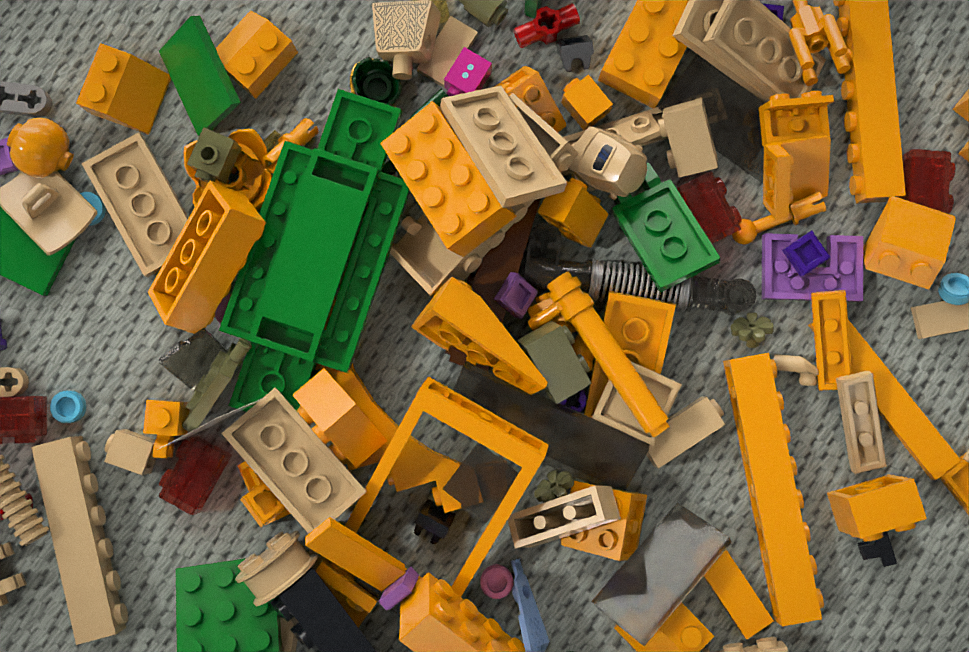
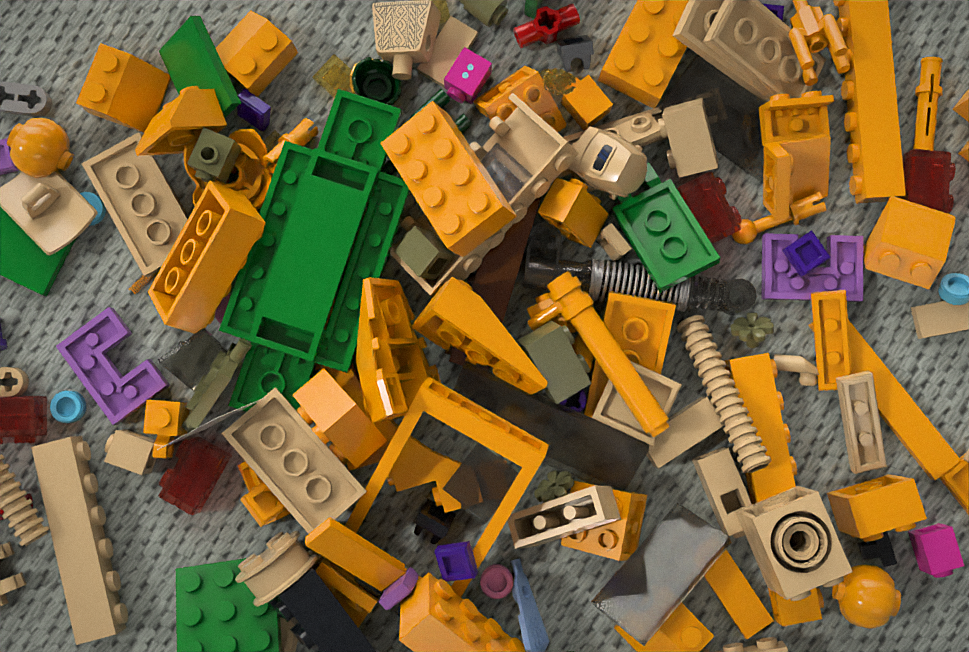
(87, 357): none -> medium lavender plate
(140, 280): none -> light orange leg
(182, 122): none -> light orange slope
(253, 110): none -> dark purple tile
(333, 76): none -> clear yellow tile
(388, 351): none -> light orange wedge
(424, 253): none -> olive brick
(456, 561): none -> dark purple tile
(502, 146): tan plate -> none
(516, 295): medium lavender tile -> none
(563, 79): none -> clear yellow pin
(613, 242): none -> tan tile
(723, 394): none -> tan piece
(723, 488): none -> tan brick
(812, 554): none -> tan brick
(867, 596): none -> light orange plant
(928, 94): none -> light orange pin
(936, 550): none -> dark pink brick

